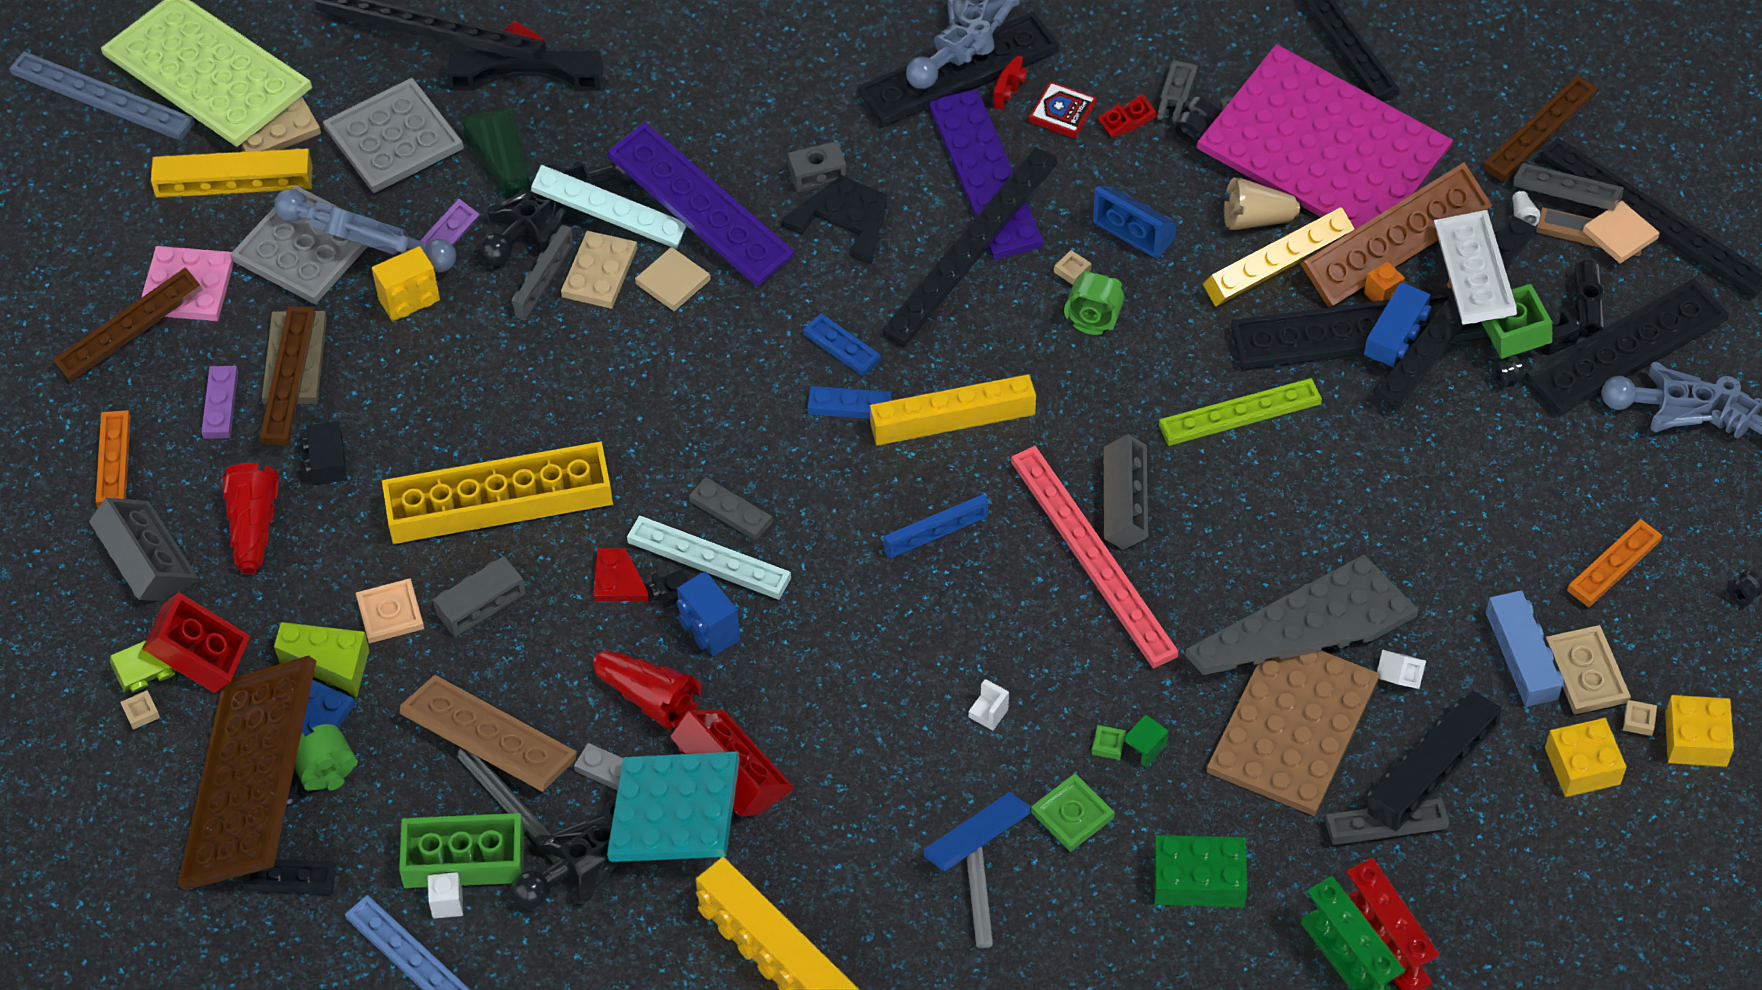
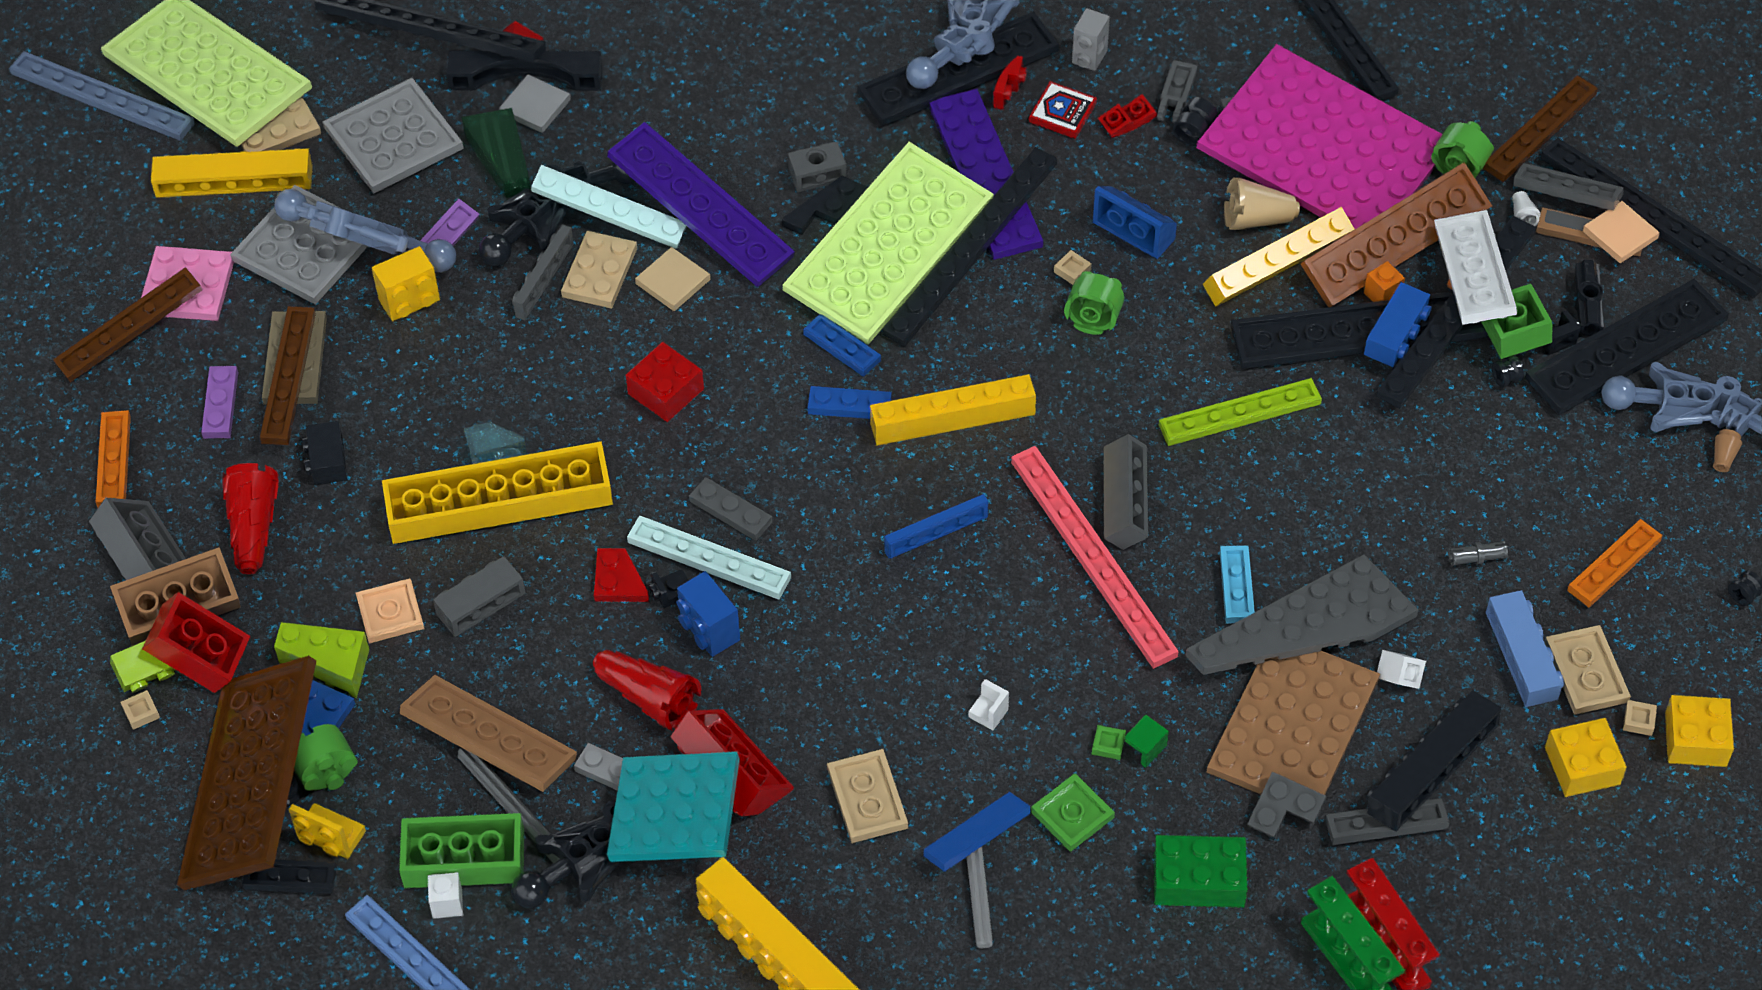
(199, 578): none -> medium nougat slope
(326, 829): none -> yellow bracket
(492, 442): none -> clear light blue slope
(536, 103): none -> light grey tile
(665, 381): none -> red brick
(867, 796): none -> tan plate
(887, 242): none -> yellowish green plate
(1090, 39): none -> light grey brick
(1236, 582): none -> medium azure plate
(1284, 796): none -> dark grey plate
(1462, 144): none -> bright green brick
(1478, 553): none -> dark grey pin
(1726, 448): none -> medium nougat cone

